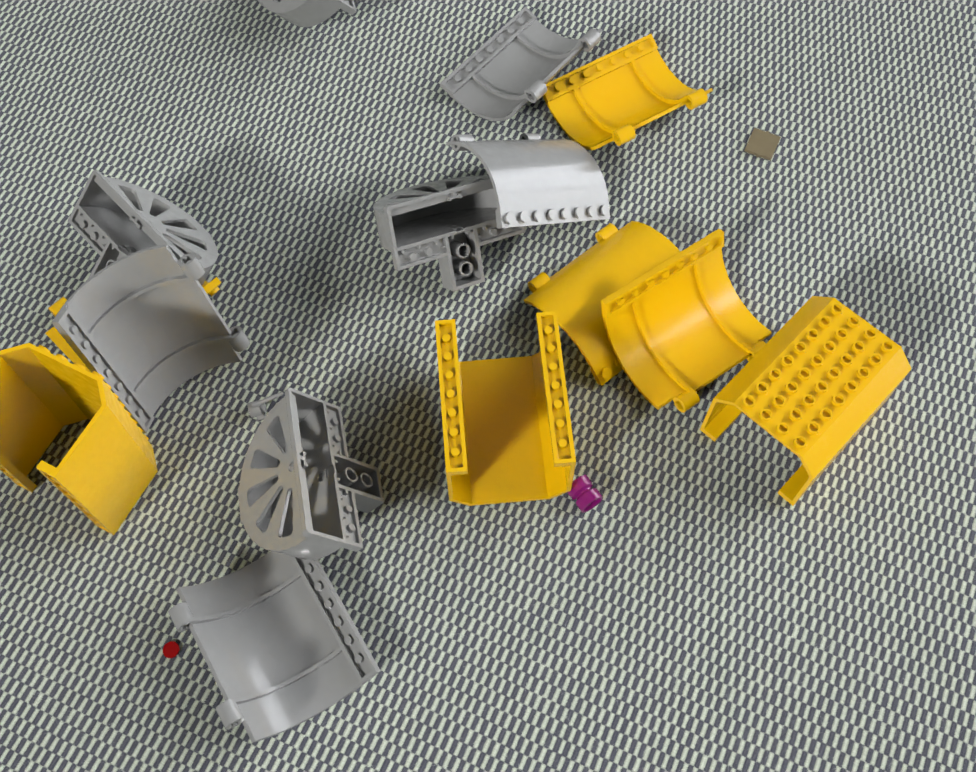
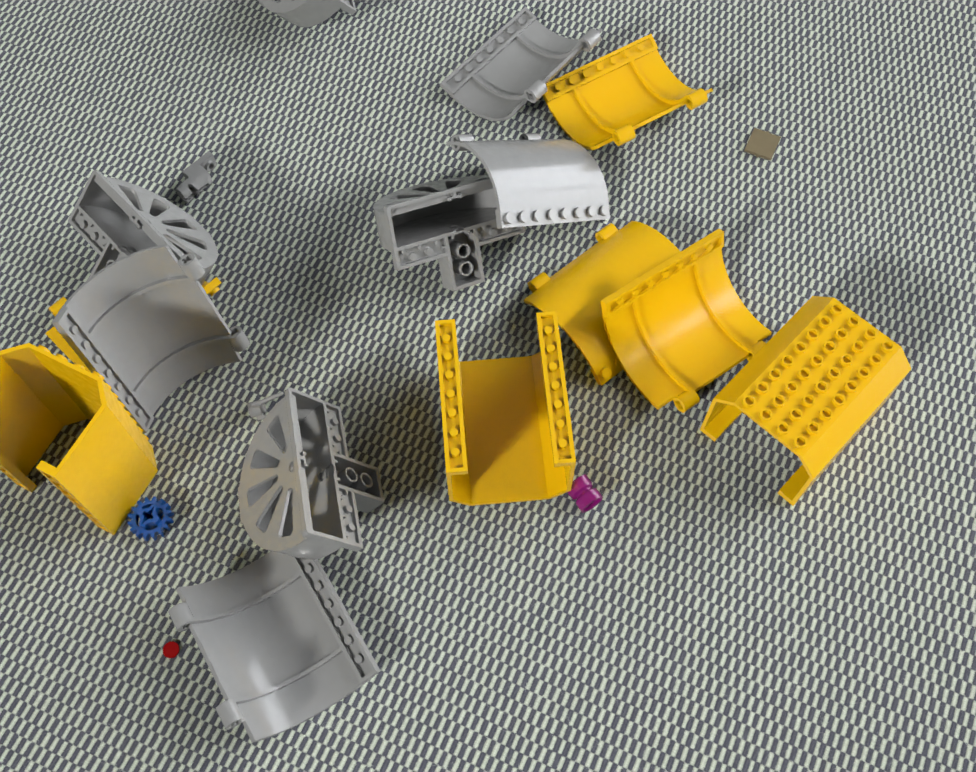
(150, 527): none -> blue gear
(196, 177): none -> light grey plate

